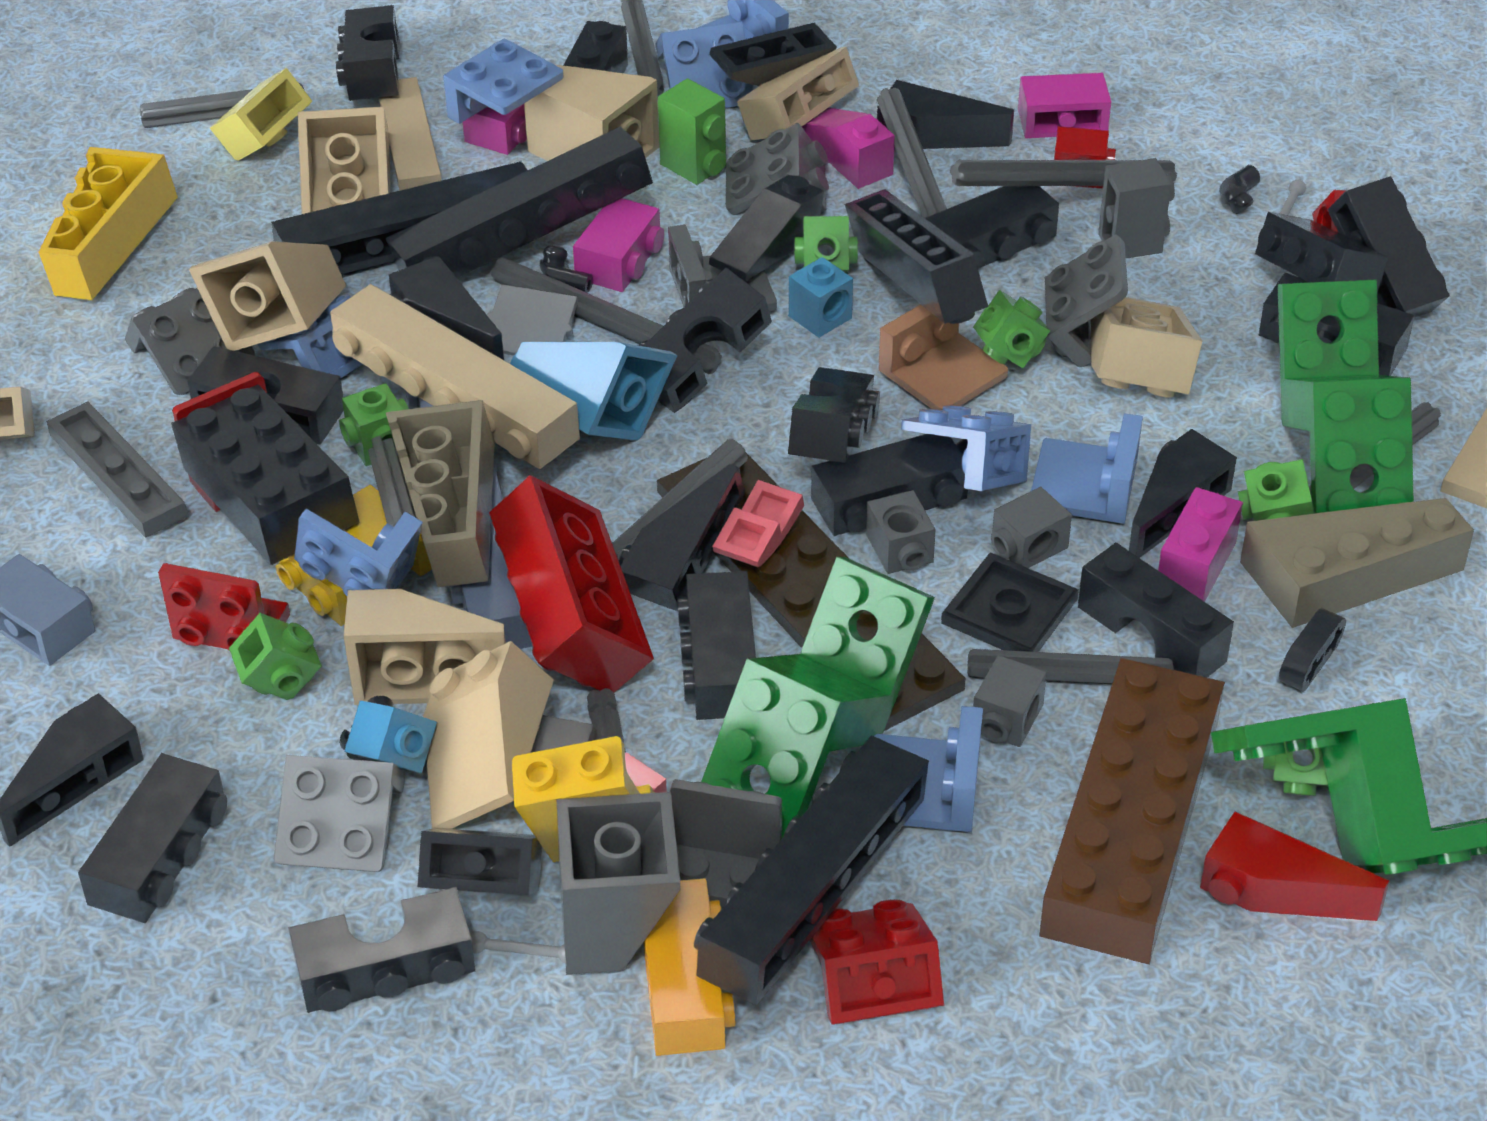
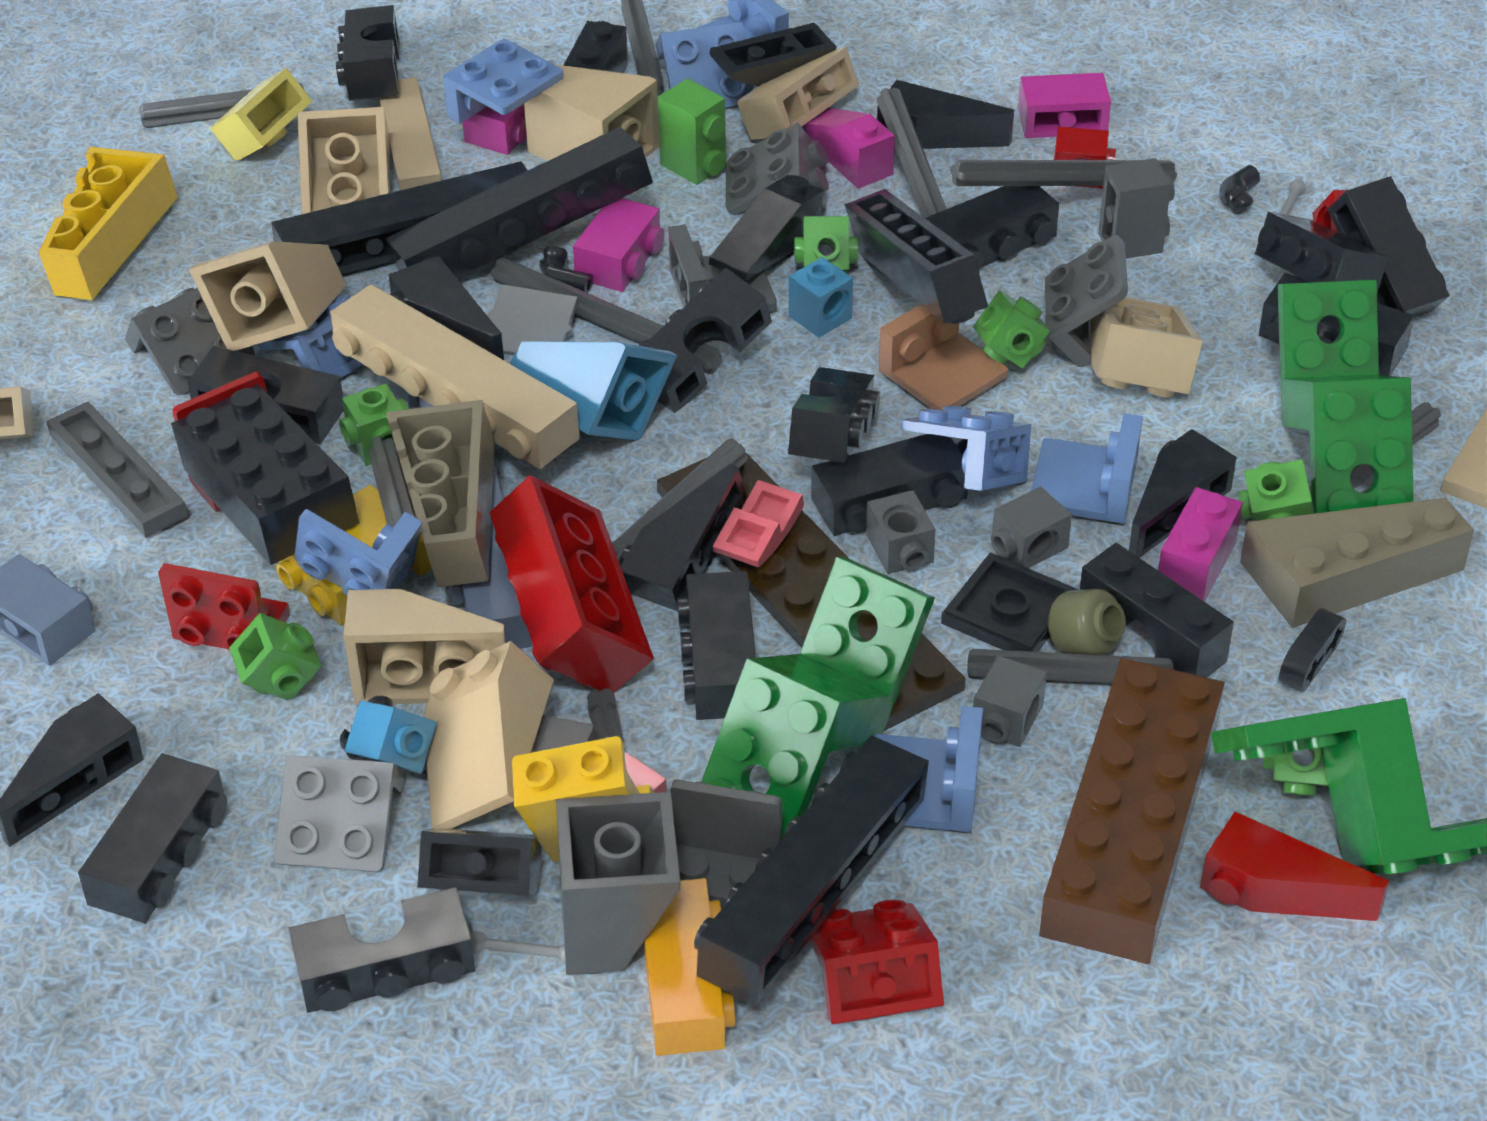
(1086, 622): none -> olive head

